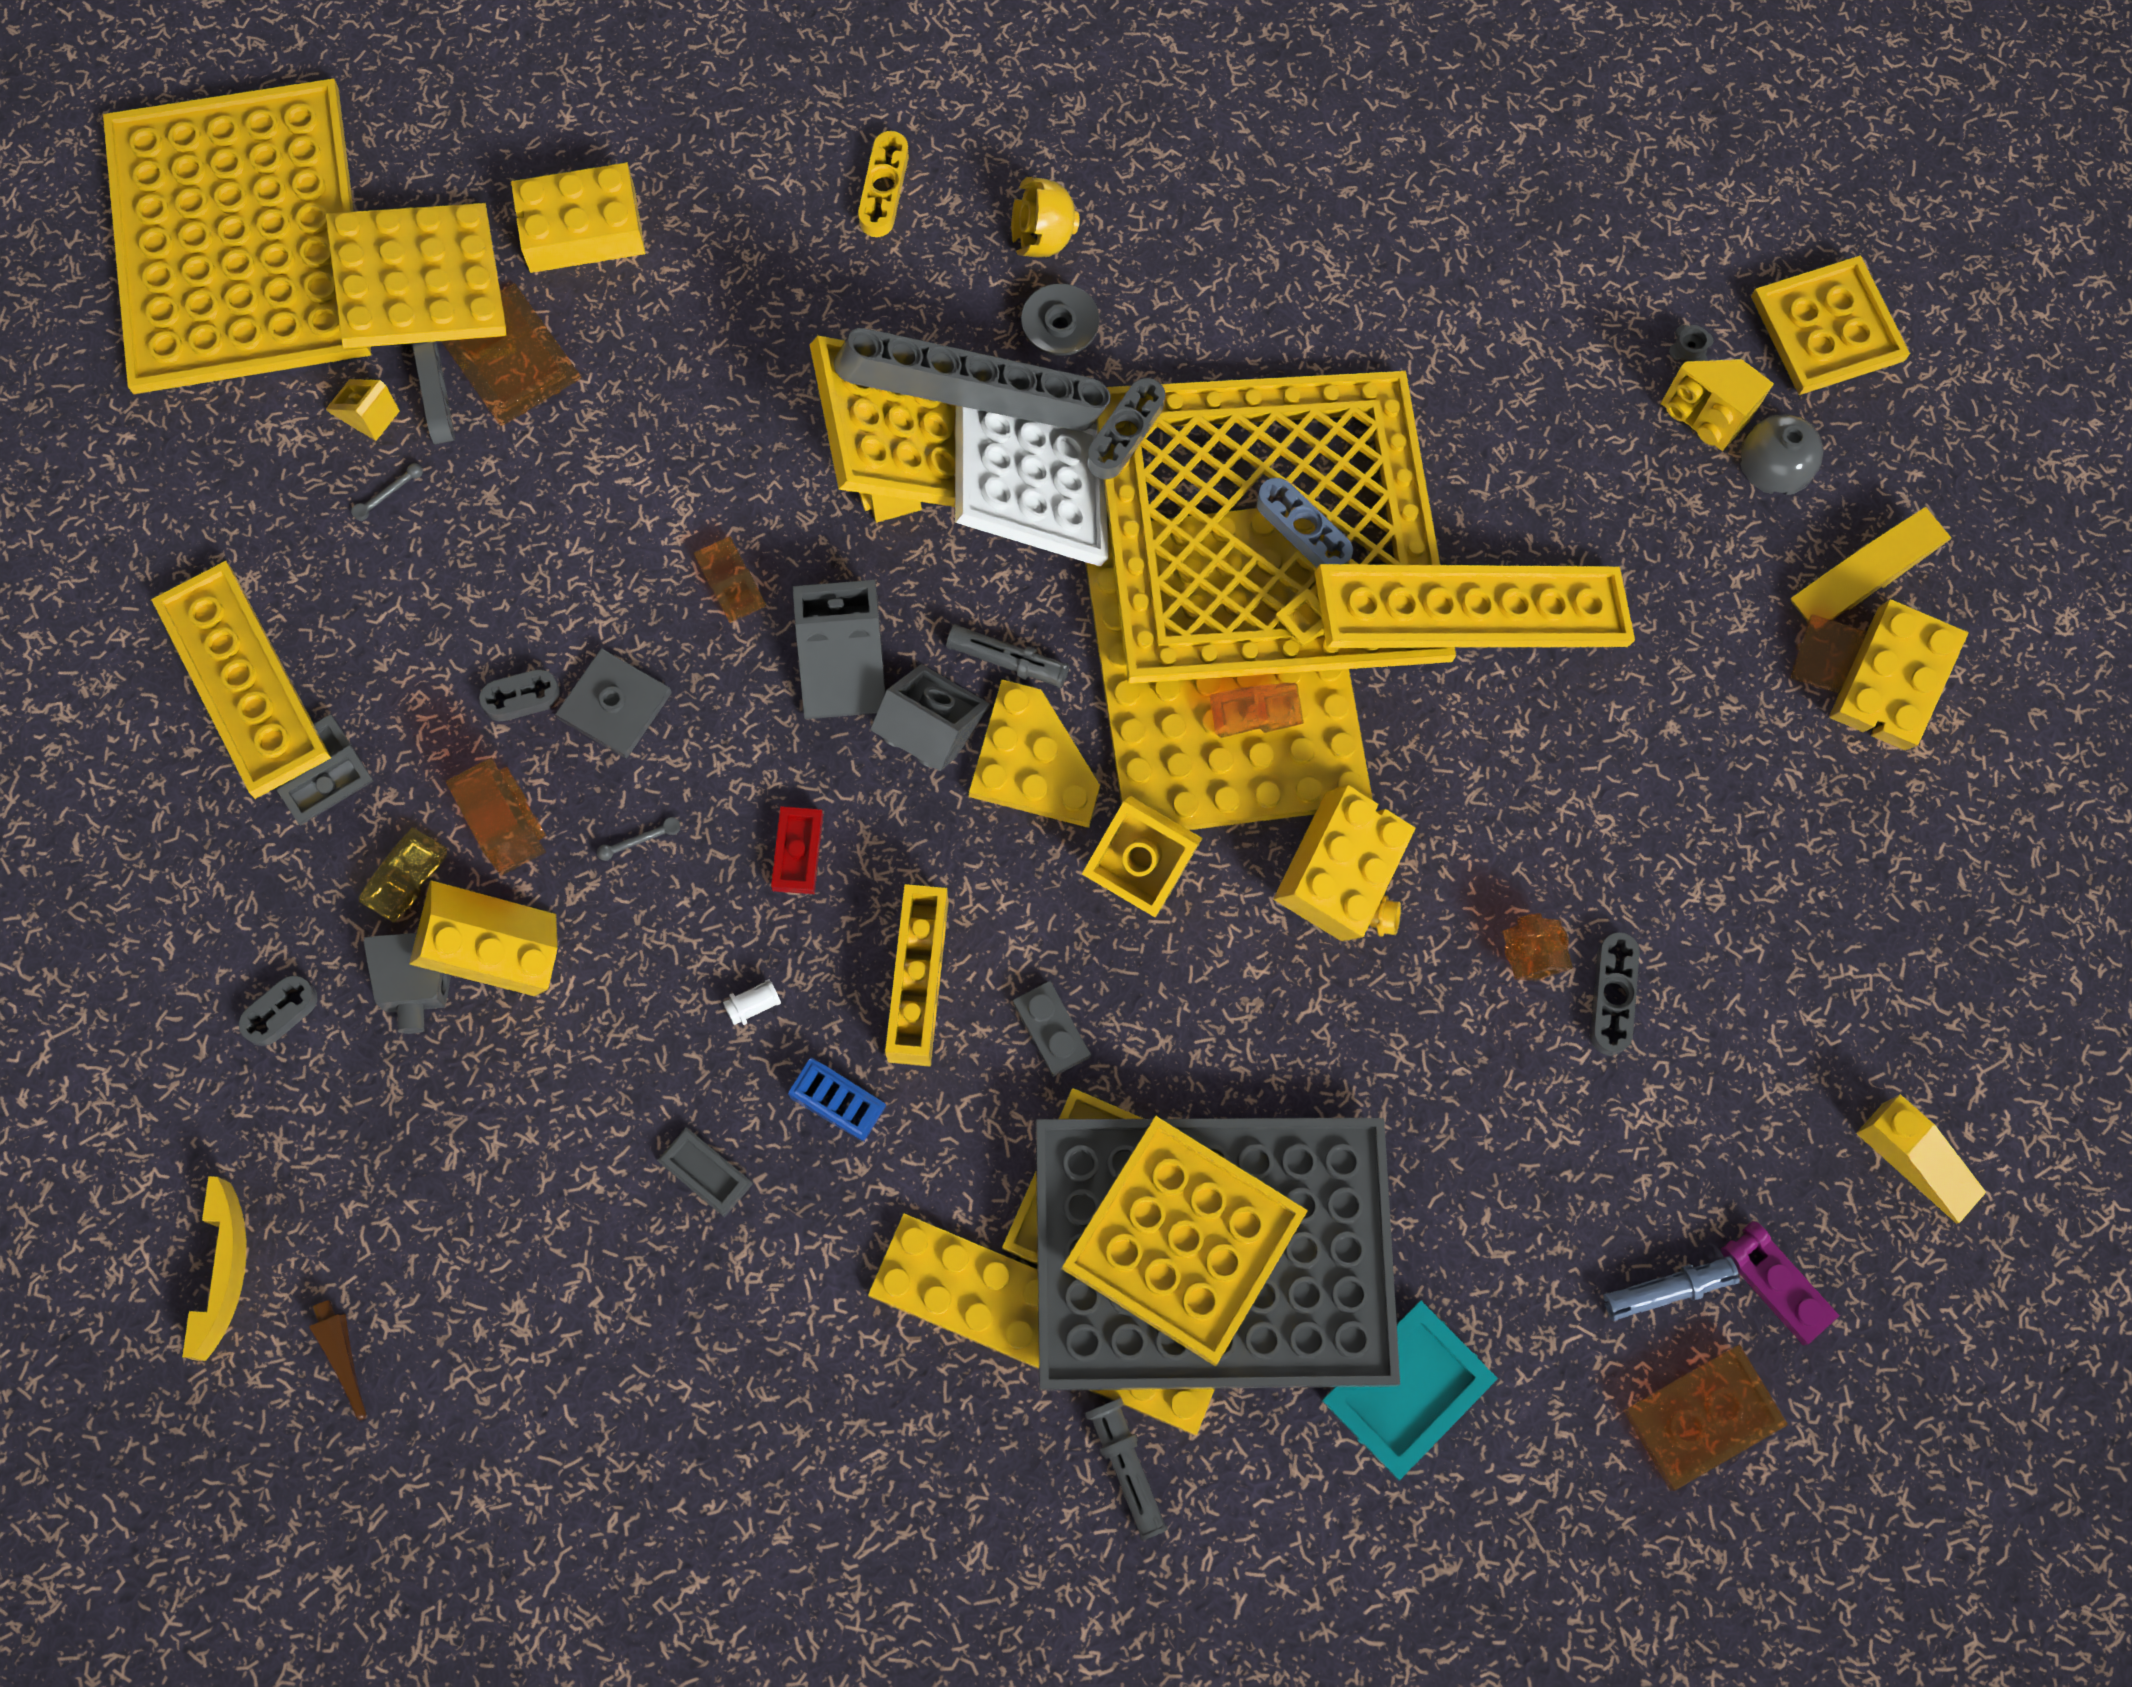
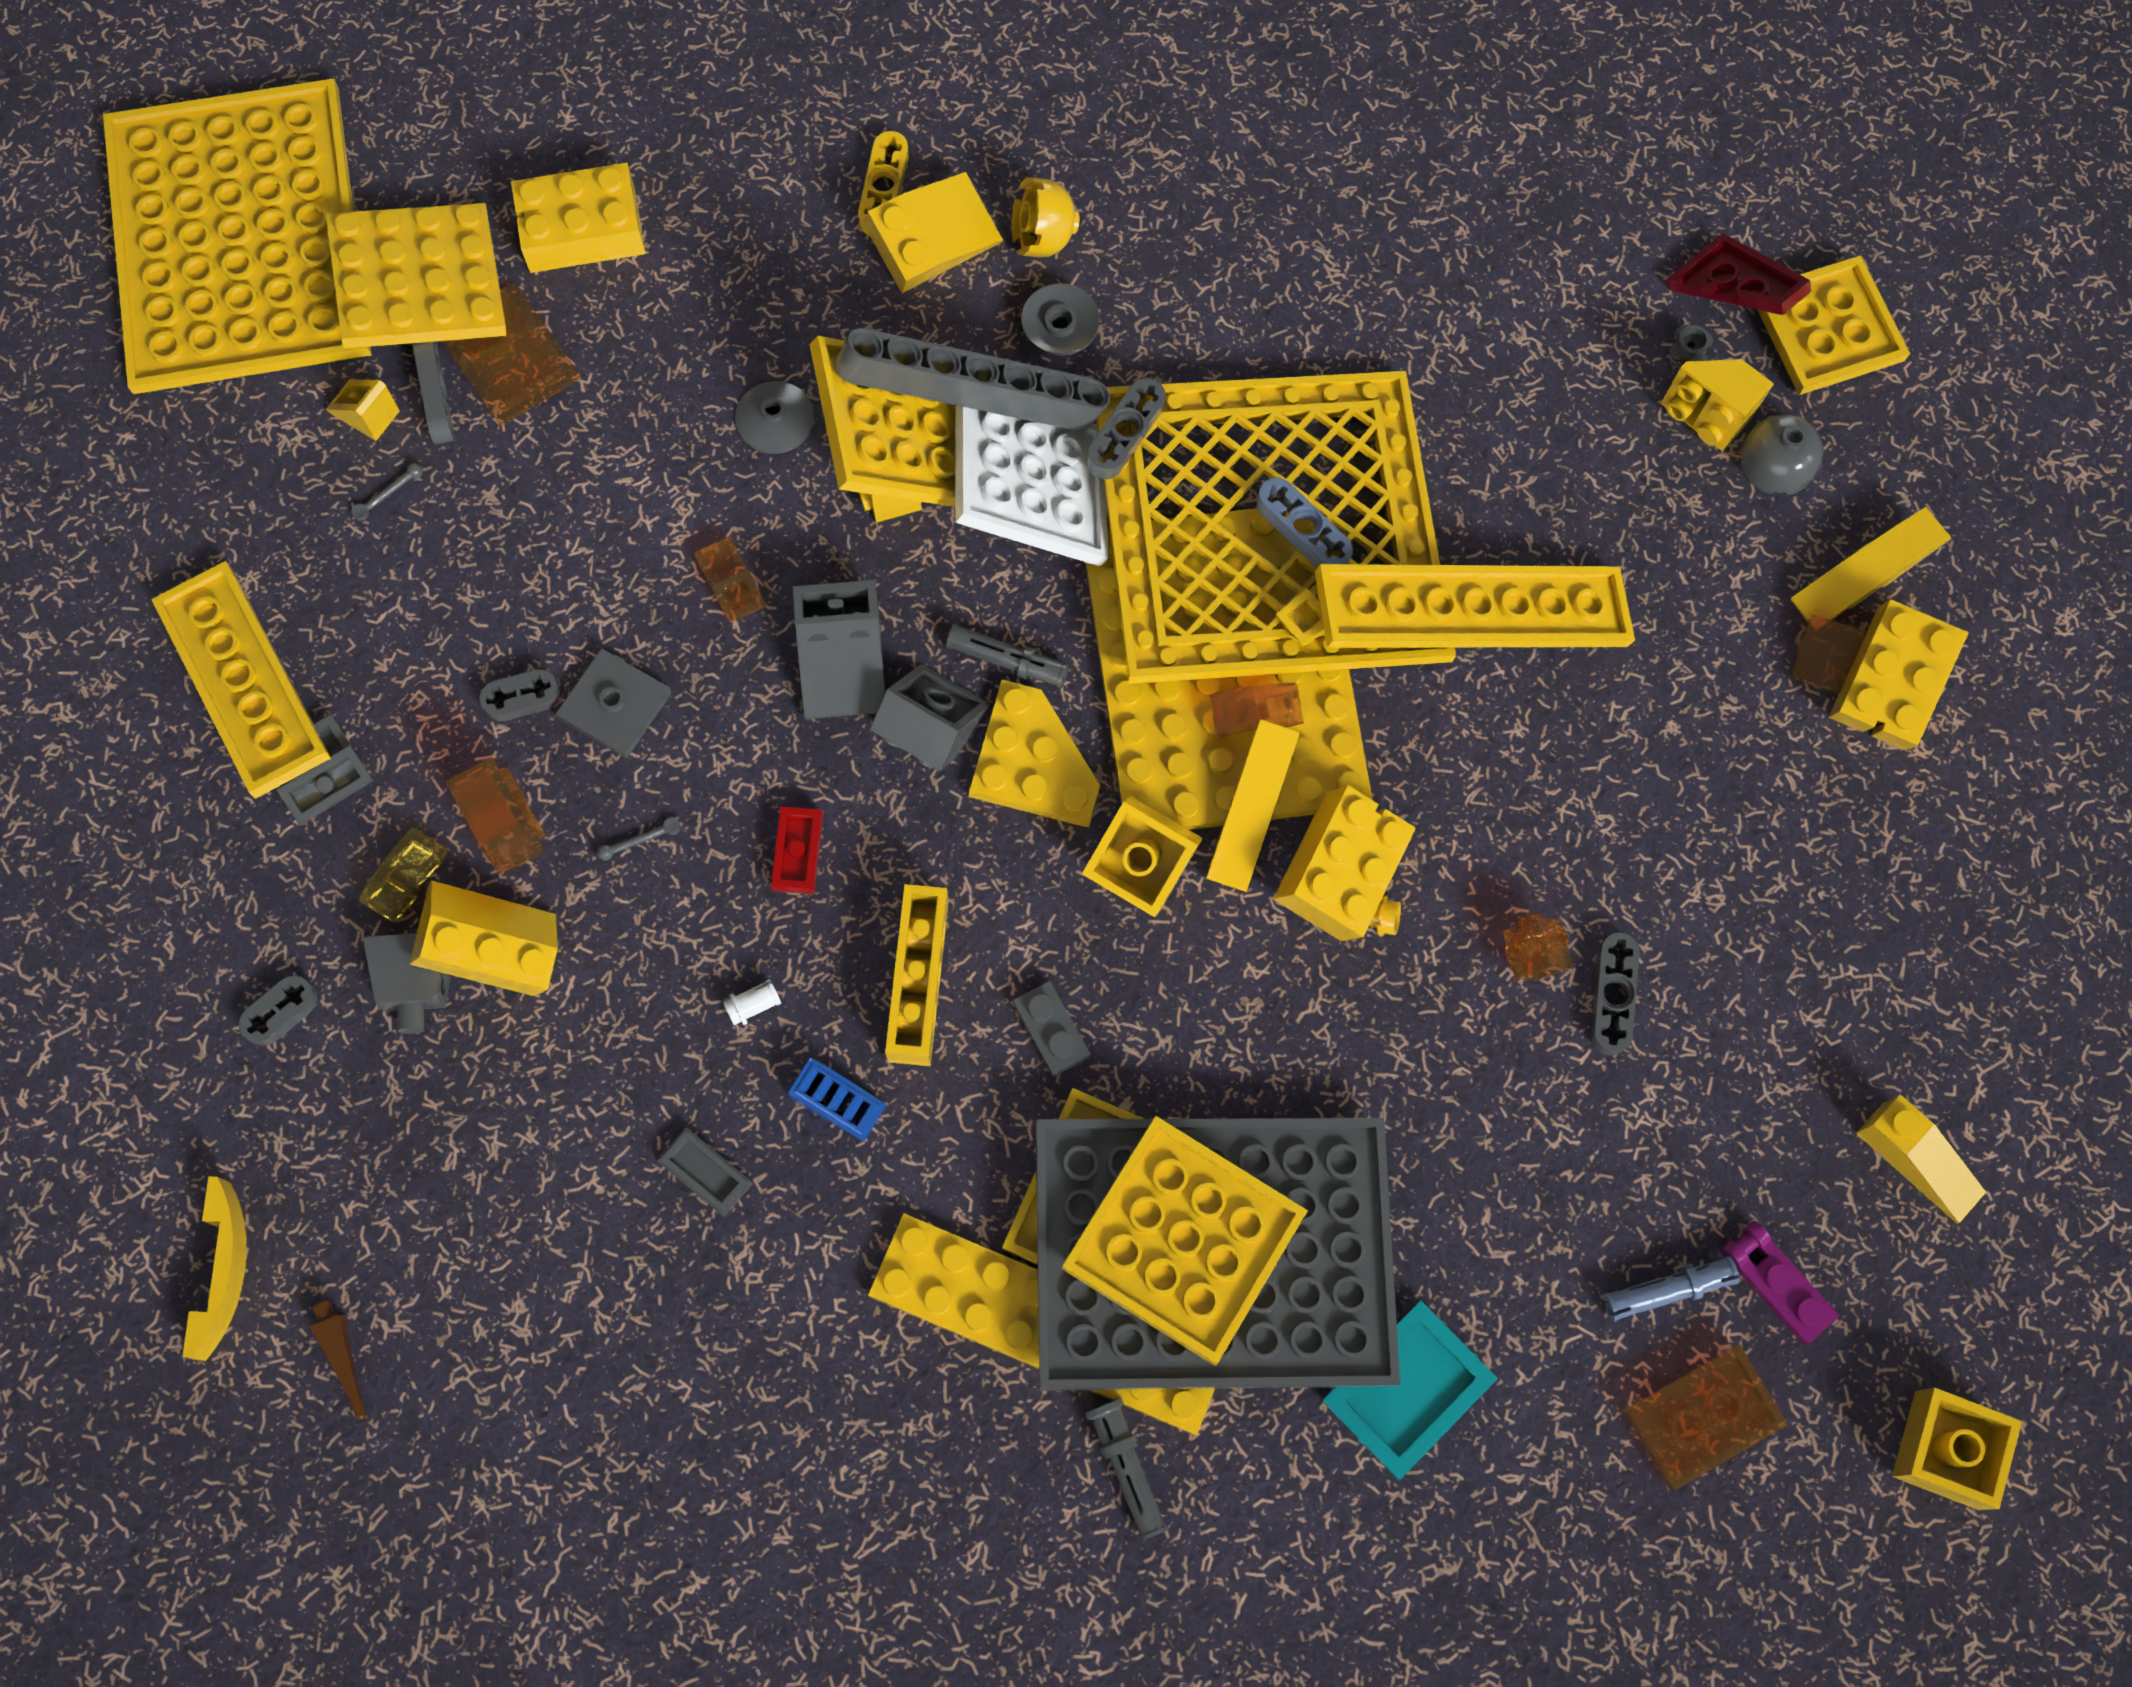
(774, 432): none -> dark grey dish
(931, 230): none -> yellow slope
(1252, 805): none -> yellow tile
(1740, 277): none -> dark red wing
(1957, 1449): none -> yellow brick

